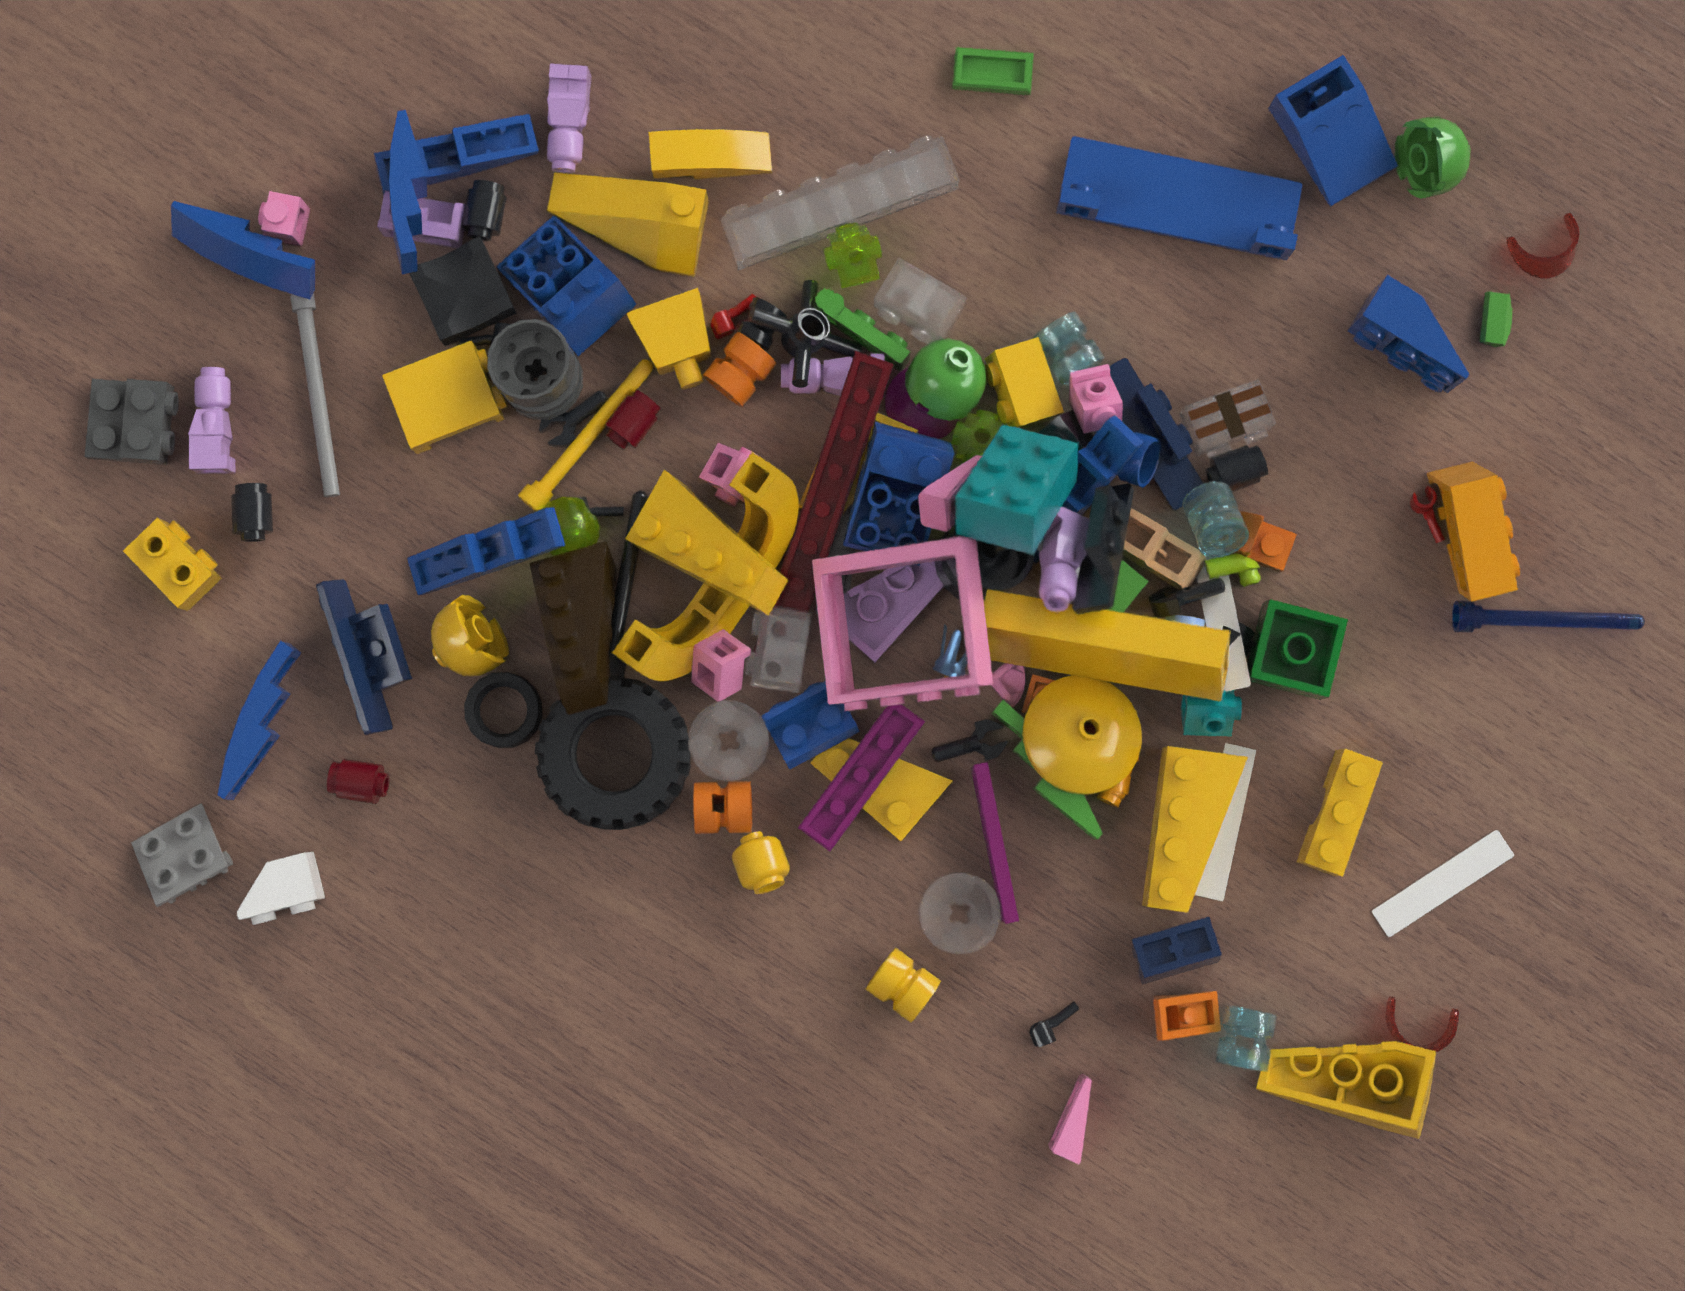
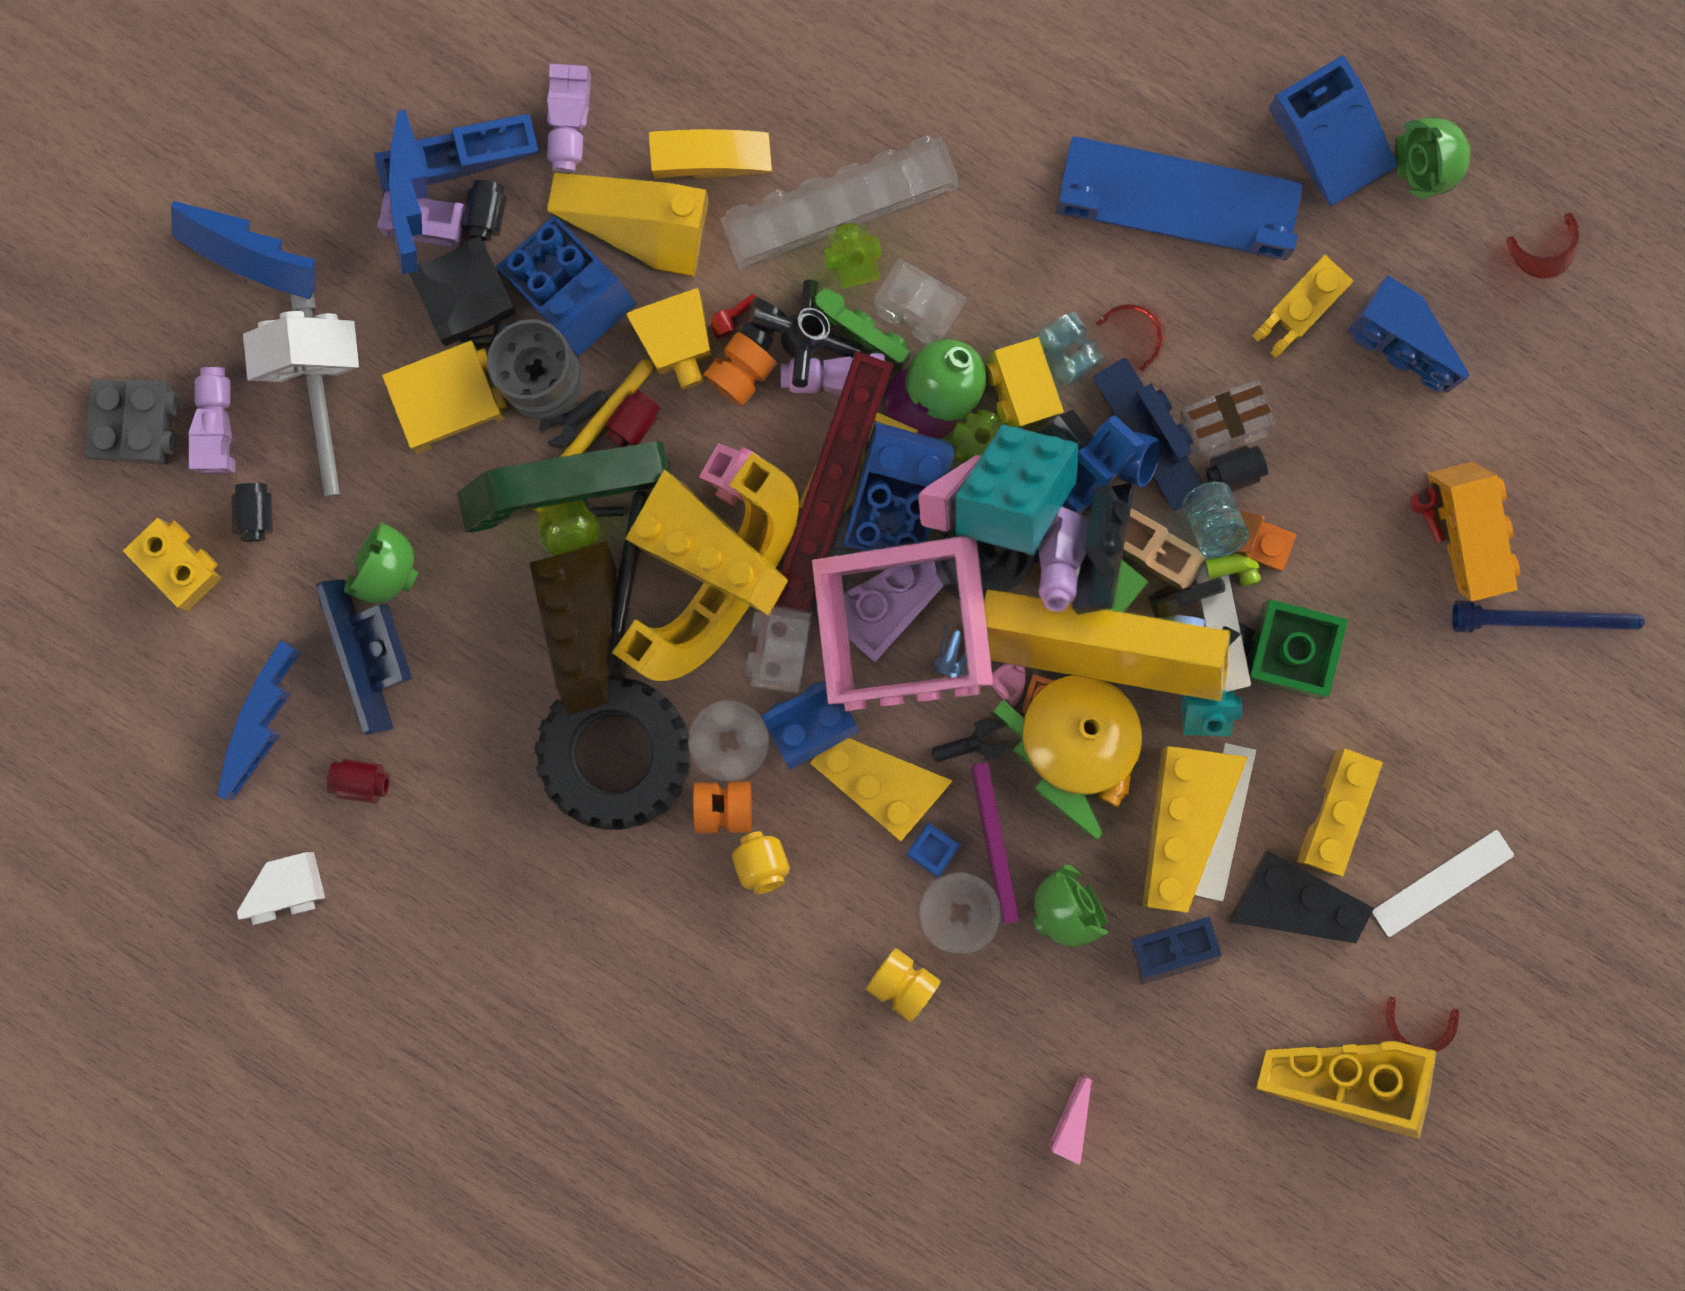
(180, 855): light grey hinge -> none
(284, 218): bright pink brick -> none
(300, 346): none -> white brick
(382, 566): none -> bright green cylinder
(466, 640): yellow cylinder -> none
(482, 688): black tyre -> none
(486, 551): blue slope -> none
(561, 480): none -> dark green beam
(719, 665): bright pink brick -> none
(861, 775): magenta tile -> none
(933, 849): none -> blue tile
(993, 71): bright green tile -> none
(1042, 1032): black hand -> none
(1067, 910): none -> bright green cylinder
(1094, 397): bright pink brick -> none
(1156, 320): none -> clear red helmet
(1186, 1014): orange slope -> none
(1248, 1024): clear light blue wheel -> none
(1300, 903): none -> black wing
(1305, 303): none -> yellow hinge
(1496, 319): bright green piece -> none

